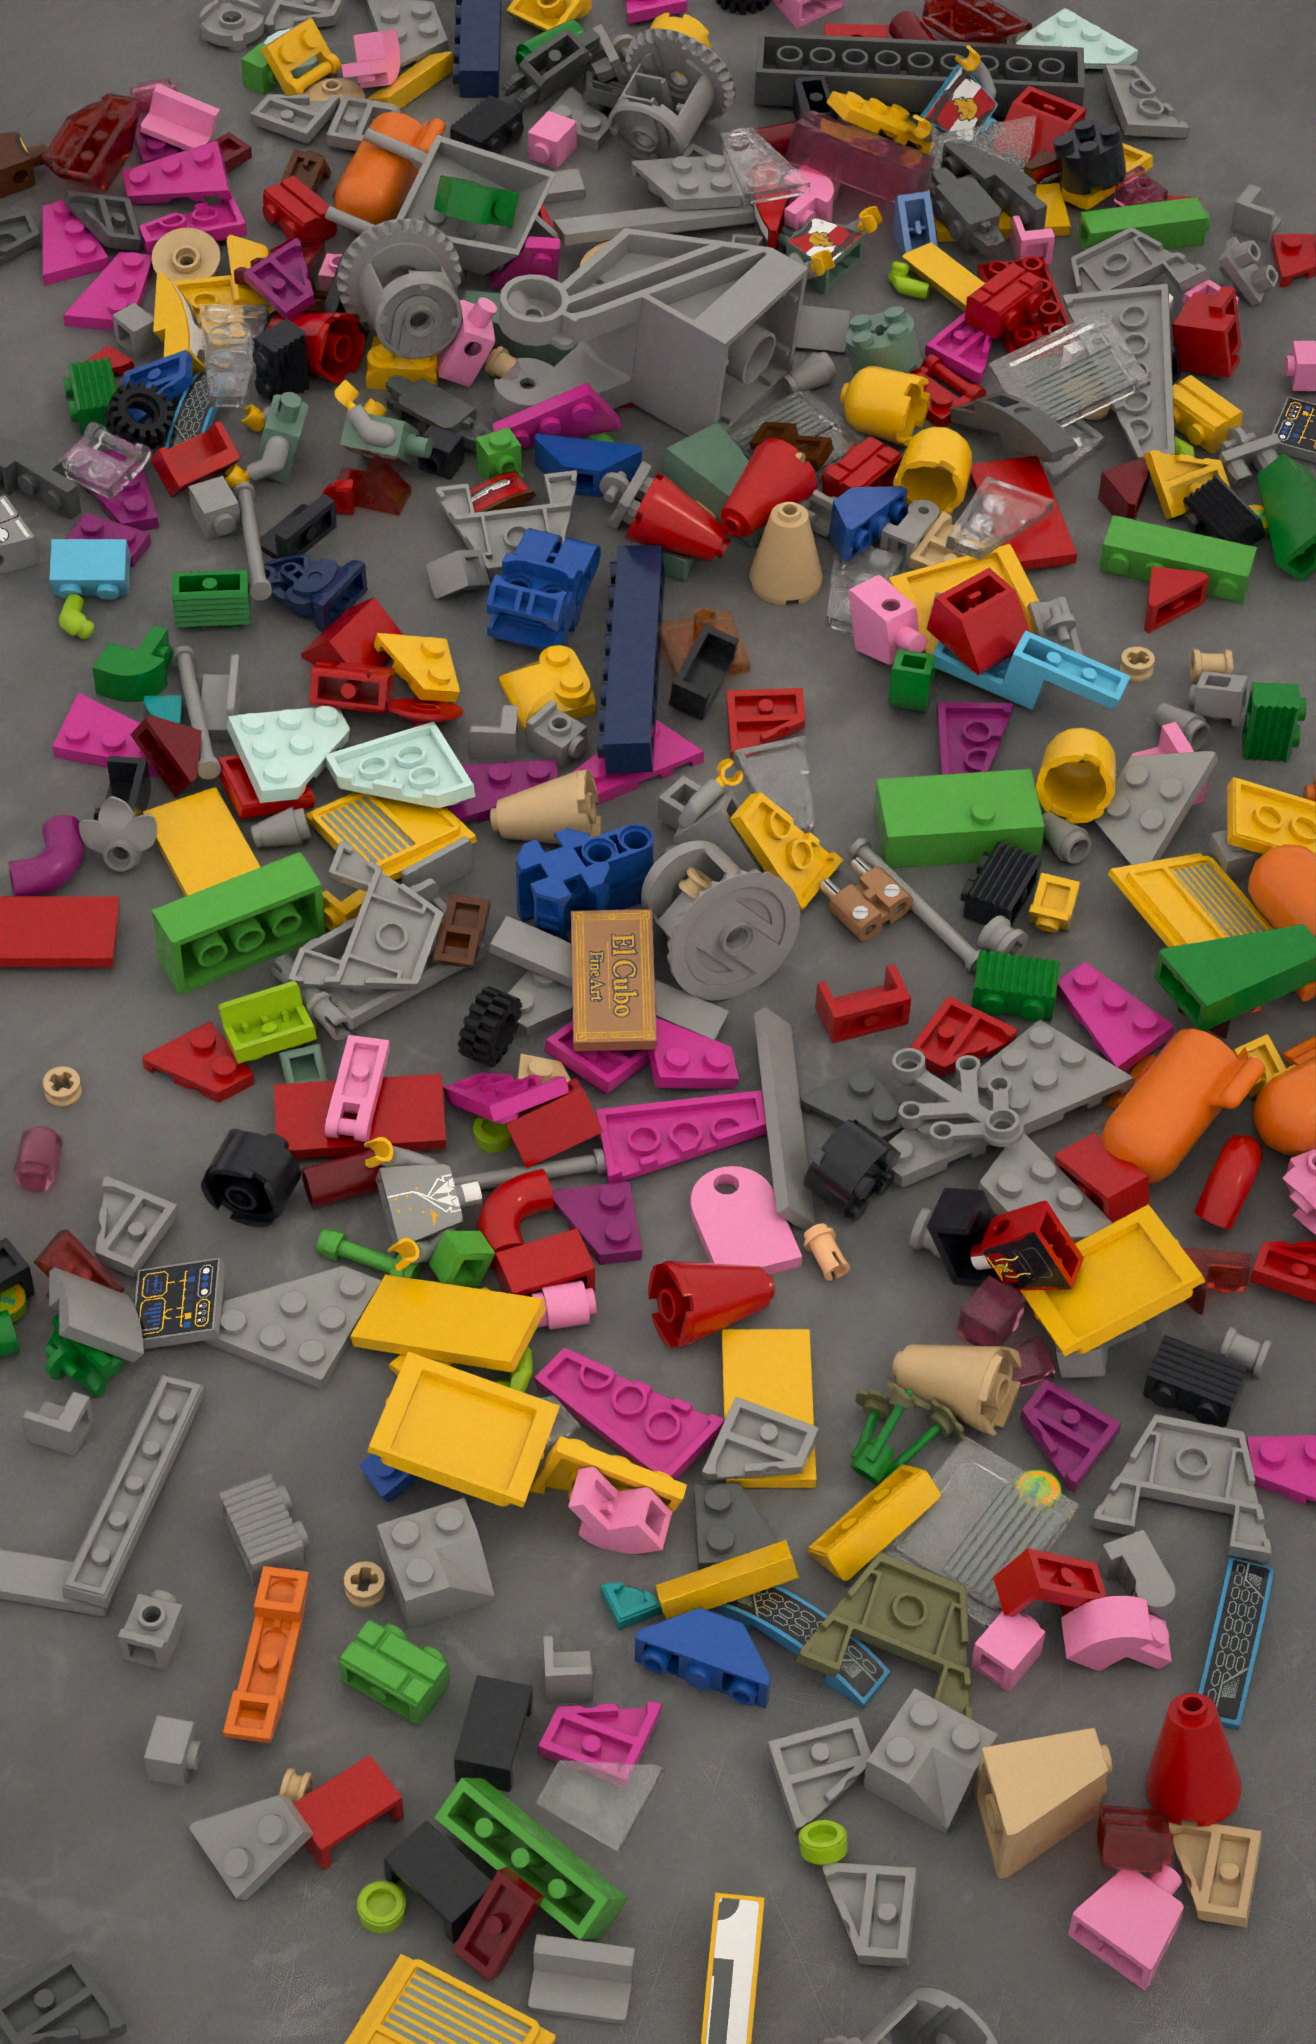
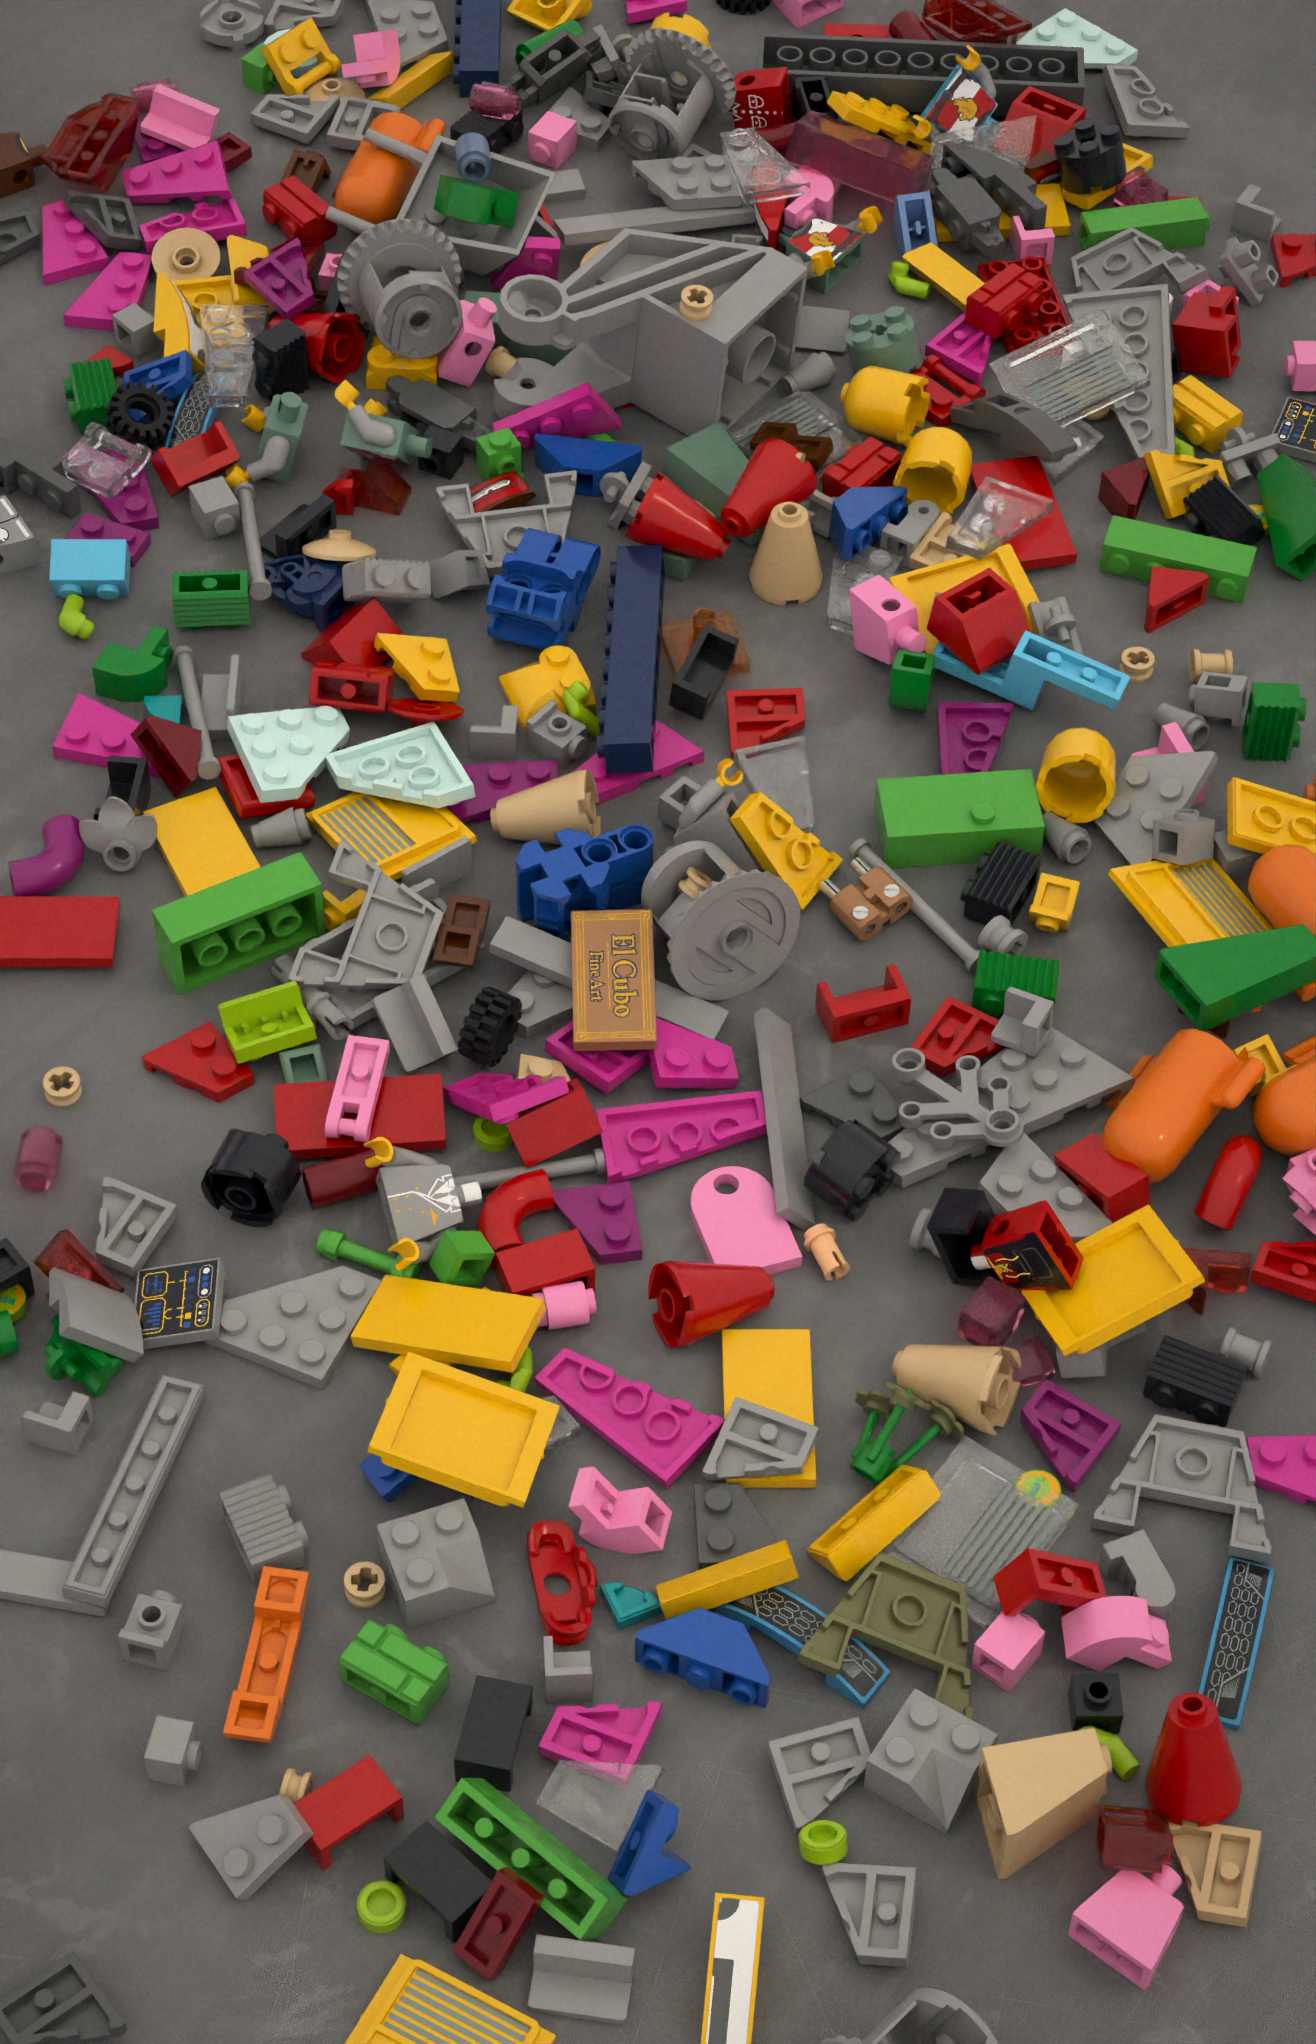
(338, 547): none -> tan dish
(386, 580): none -> light grey brick
(414, 1024): none -> light grey panel
(473, 157): none -> sand blue brick
(495, 100): none -> clear pink brick
(554, 1552): none -> red piece
(569, 1455): yellow wing -> none
(573, 700): none -> lime arm
(642, 1858): none -> blue slope
(696, 302): none -> tan bush
(762, 98): none -> red torso
(1025, 1022): none -> light grey panel
(1096, 1701): none -> black plate
(1113, 1017): dark pink wing -> none
(1122, 1759): none -> lime arm
(1183, 837): none -> light grey brick

